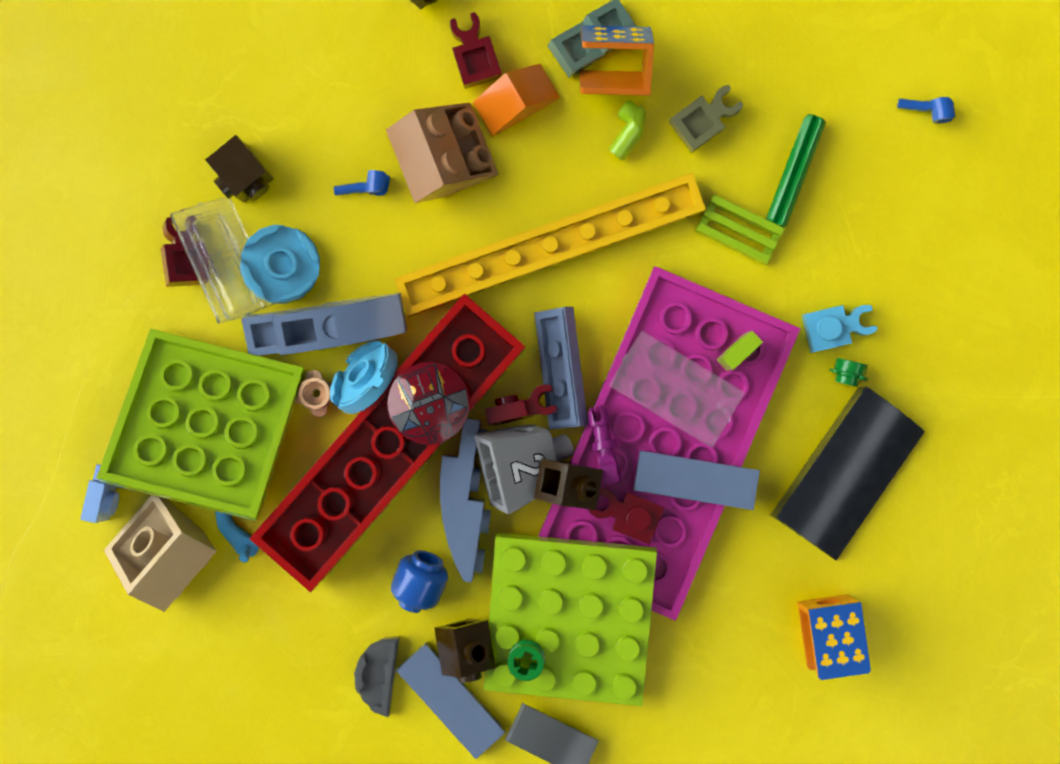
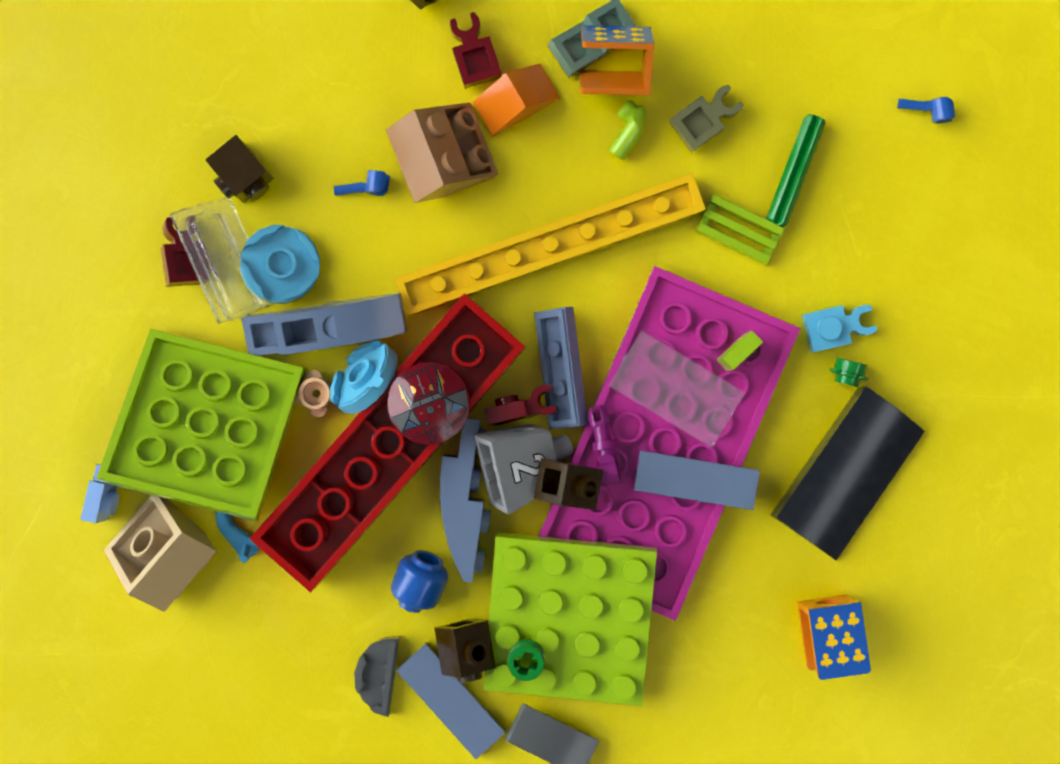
(632, 516): dark red plate -> none

